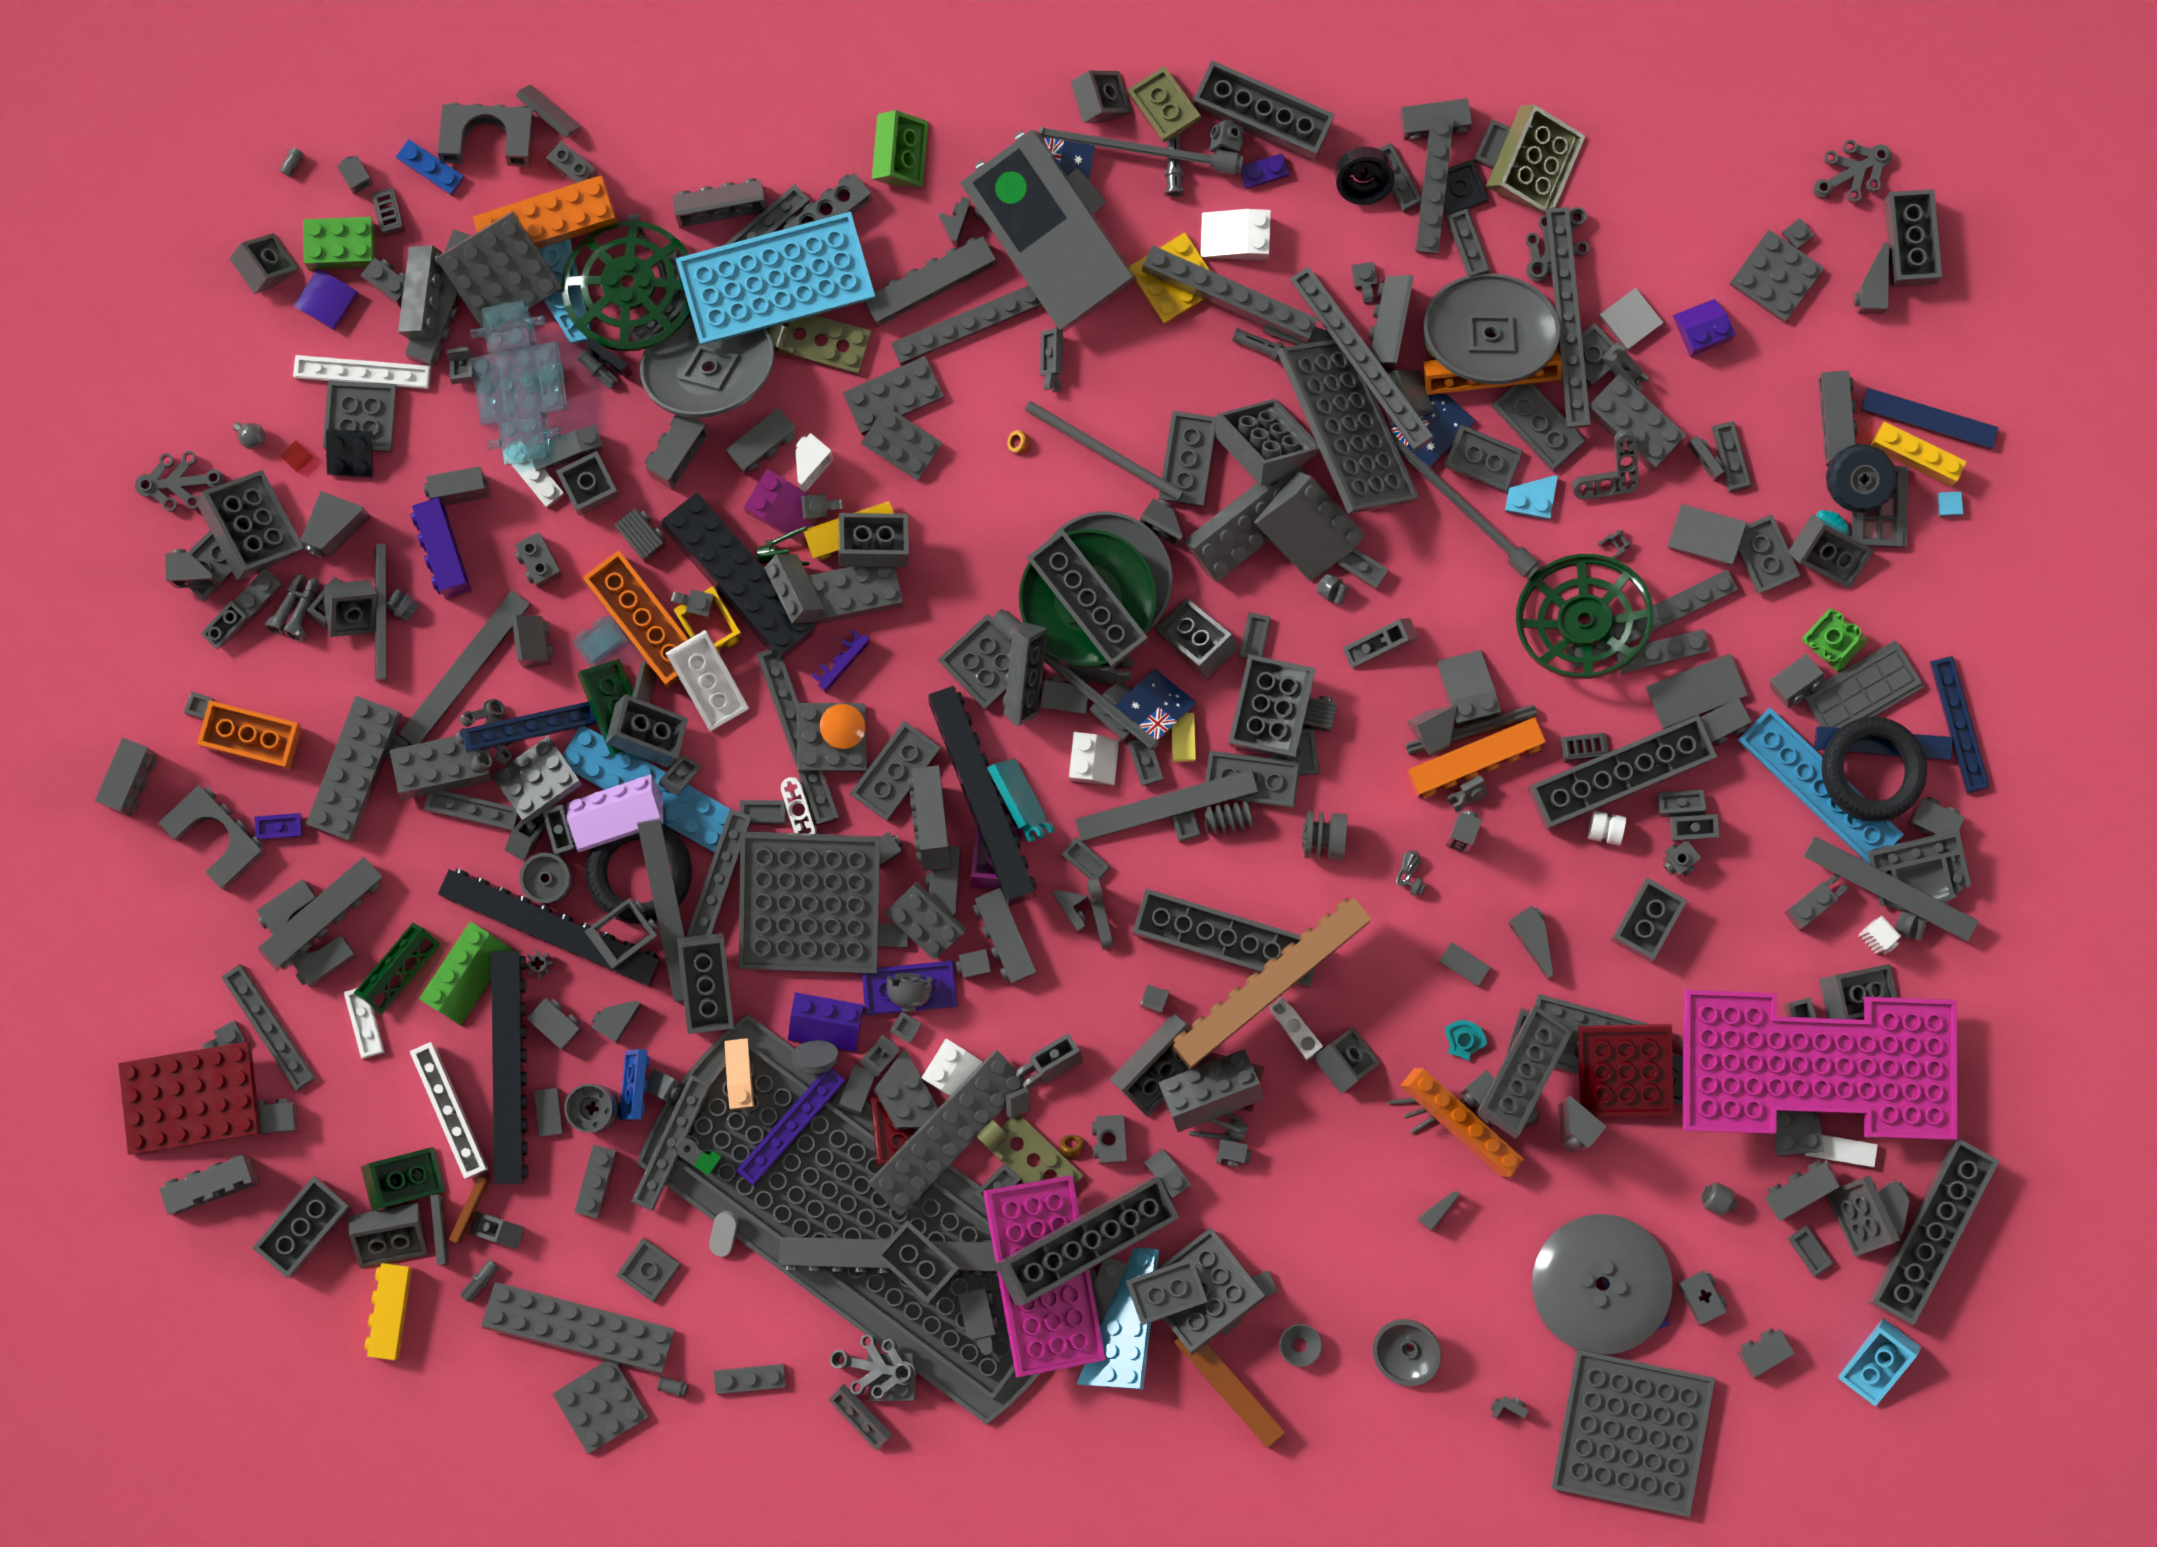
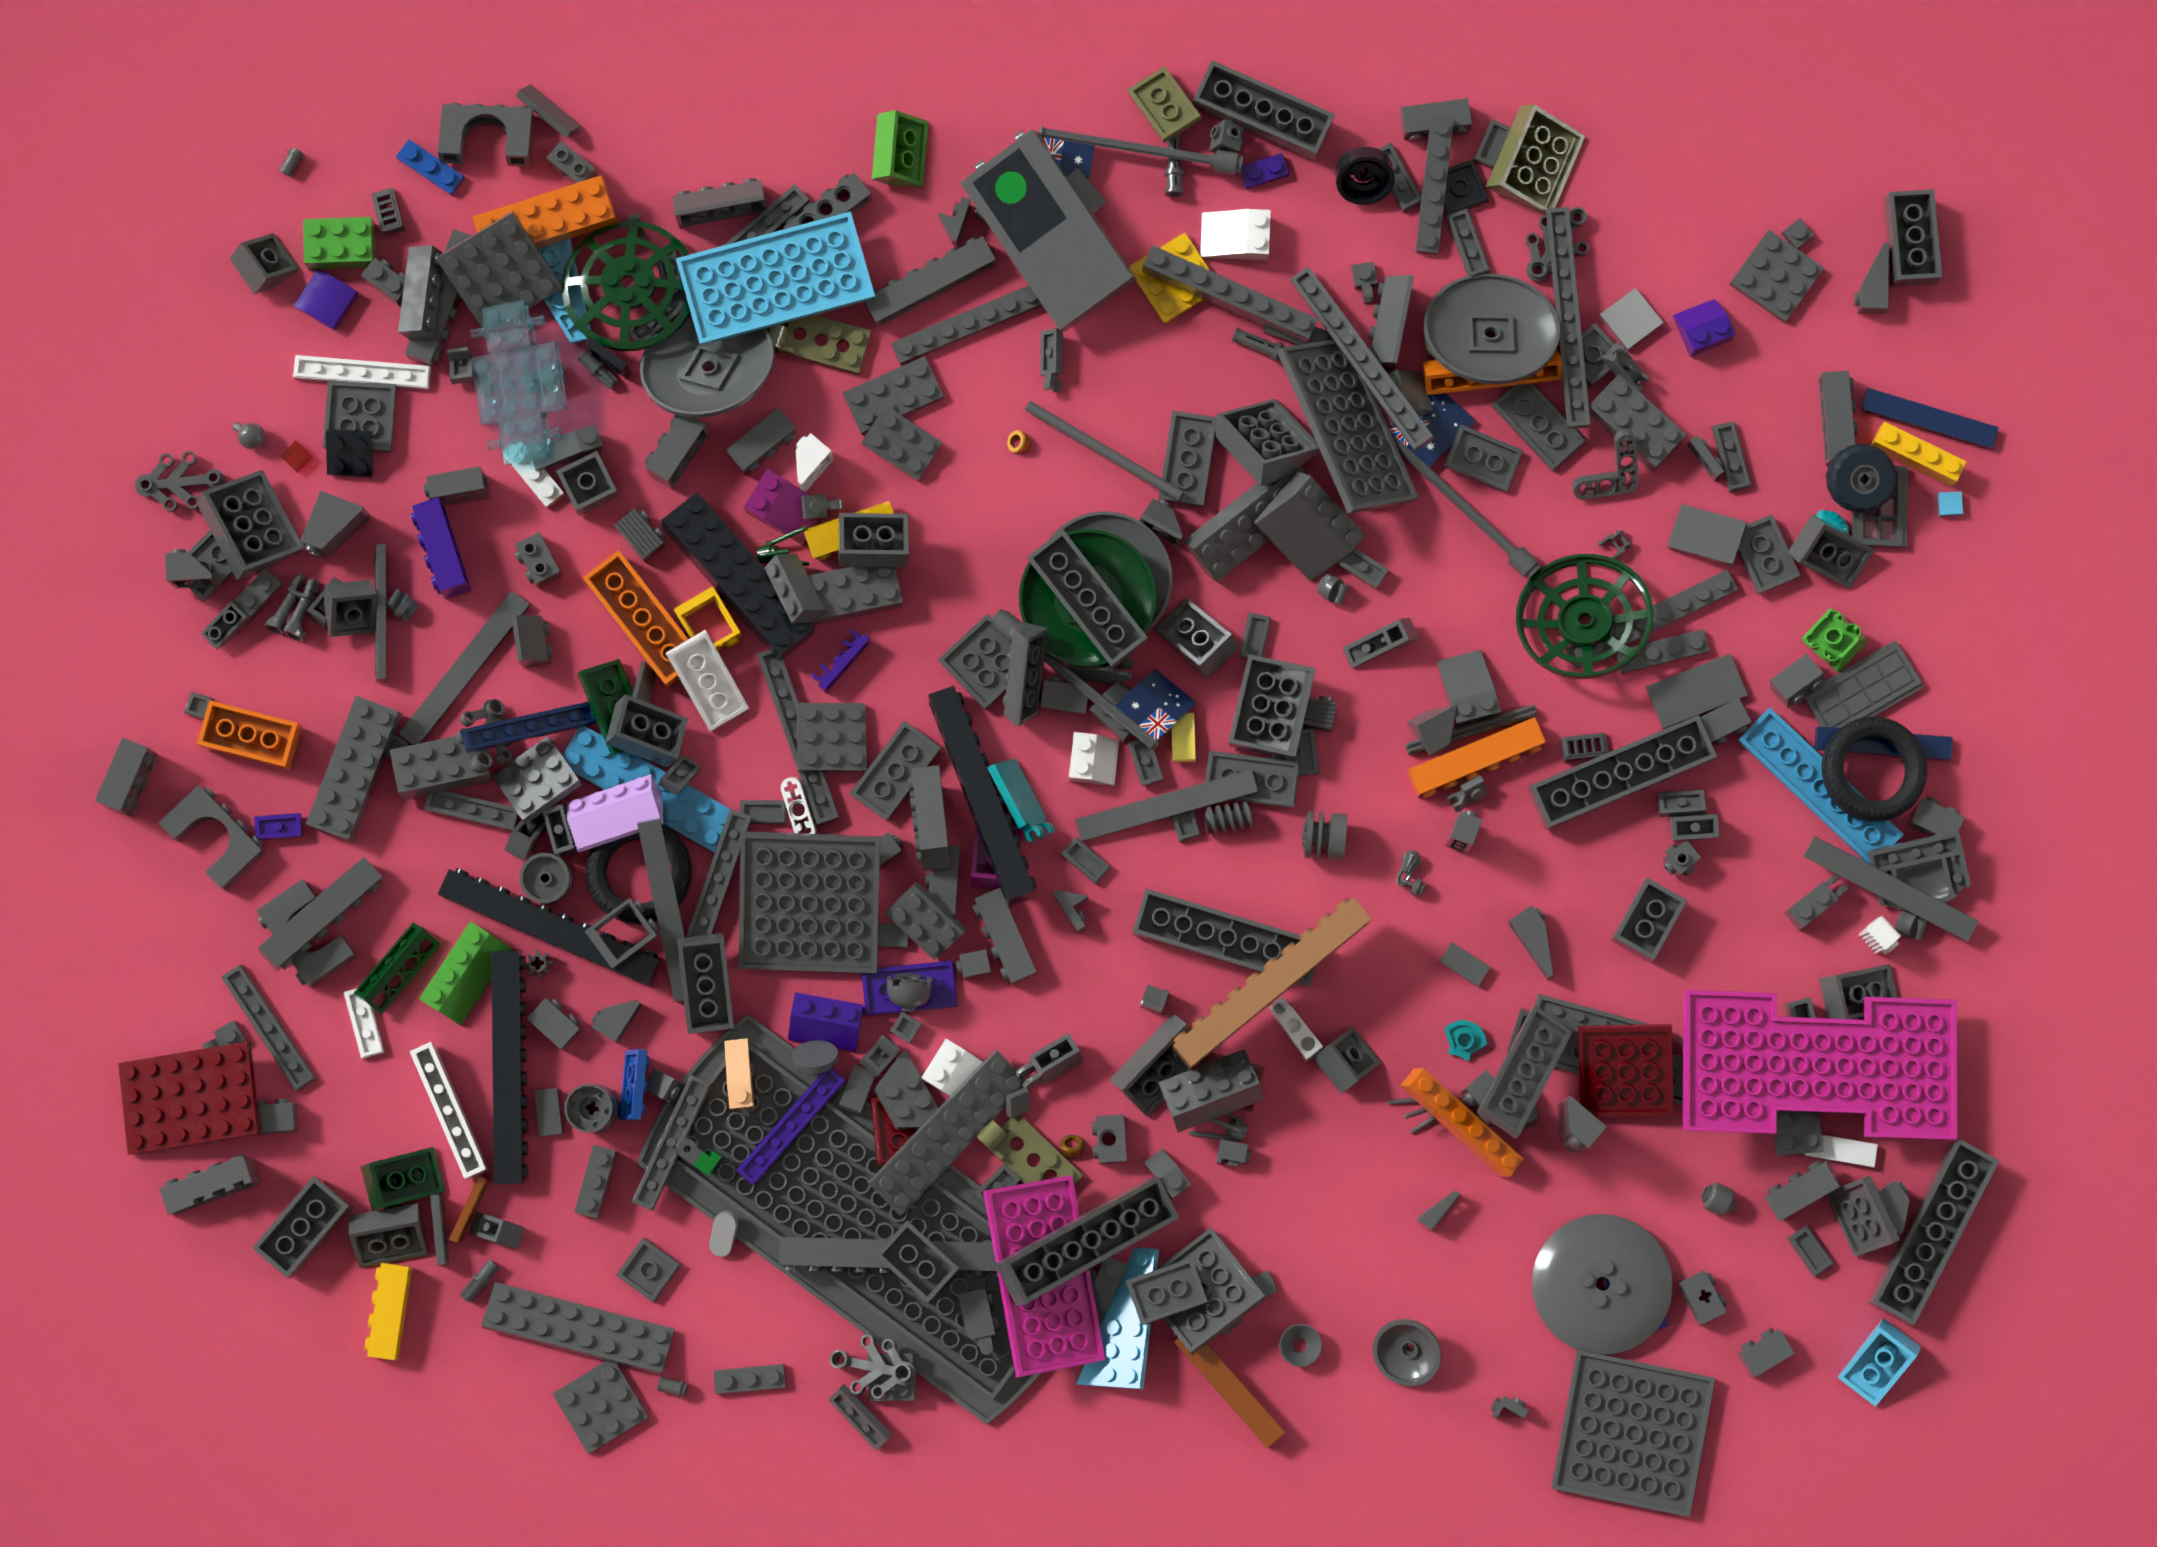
(354, 174): dark grey brick -> none
(599, 640): clear light blue brick -> none
(697, 602): dark grey plate -> none
(842, 726): orange dish -> none
(1096, 900): dark grey beam -> none
(1100, 96): dark grey slope -> none
(1532, 498): medium azure wing -> none
(1606, 828): white wheel -> none
(1856, 169): dark grey plant -> none
(1959, 724): dark blue tile -> none

